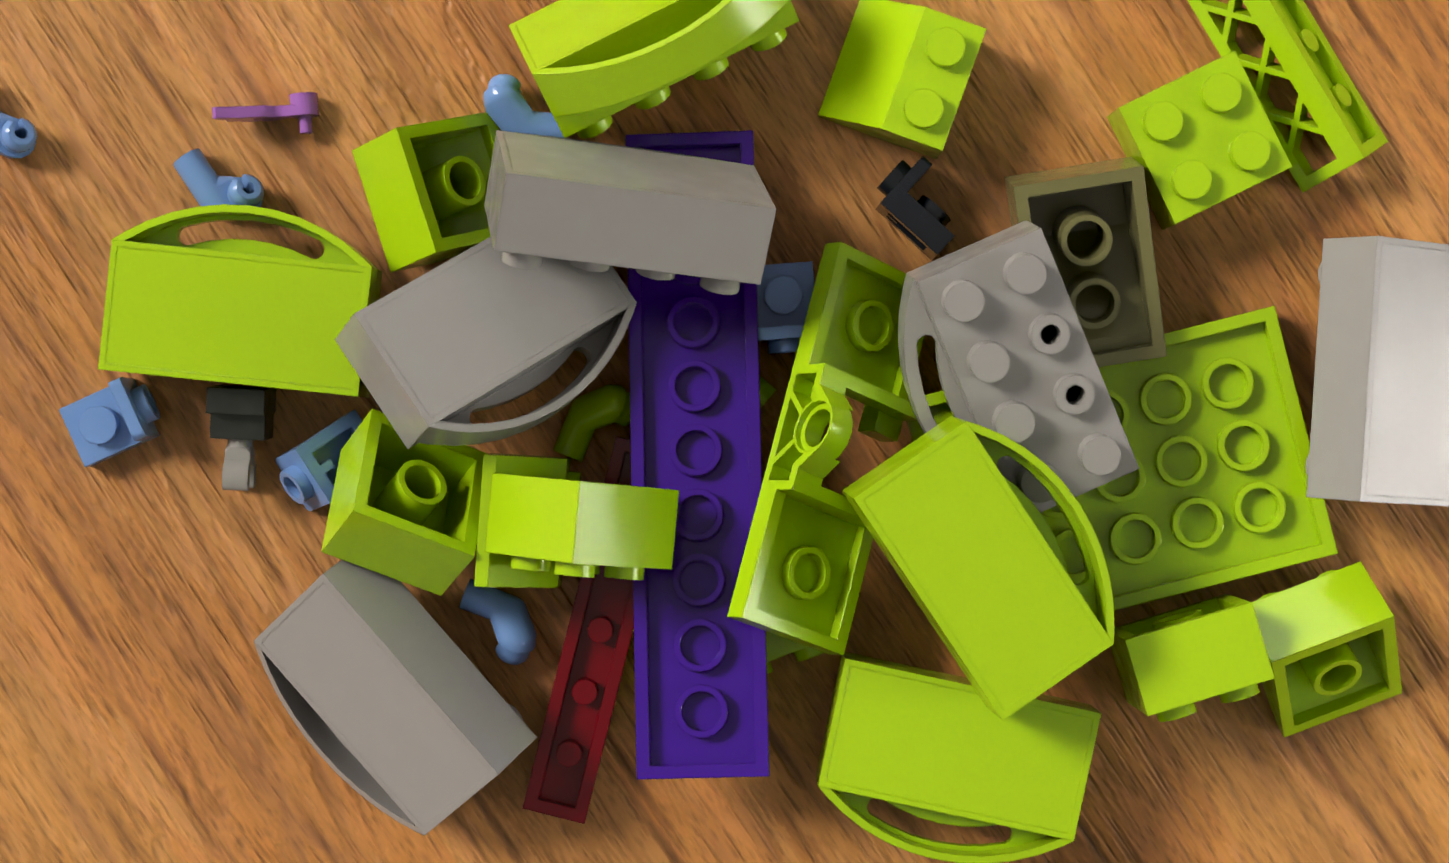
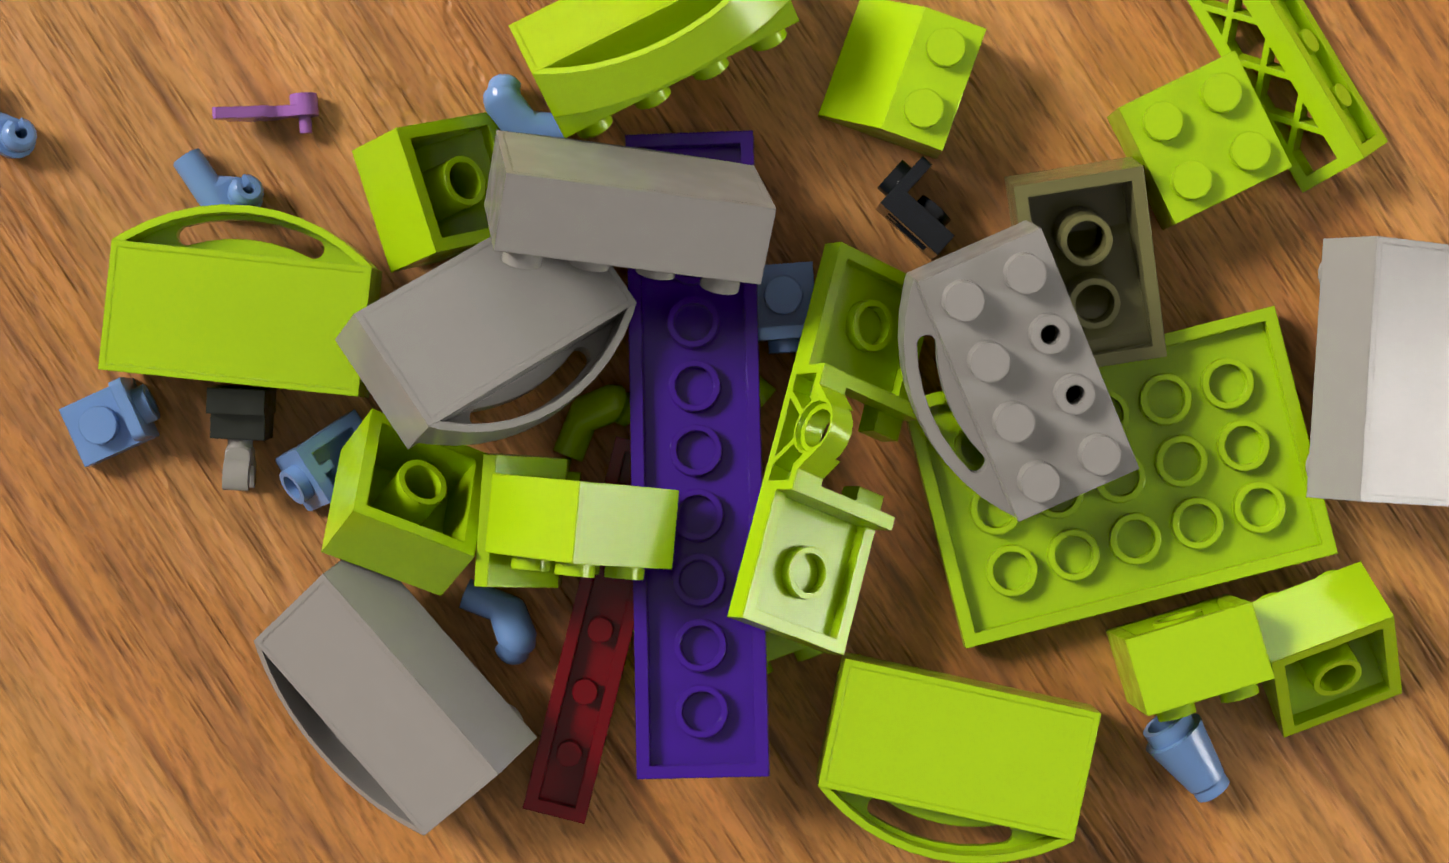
(988, 561): lime piece -> none
(1187, 755): none -> medium blue cone

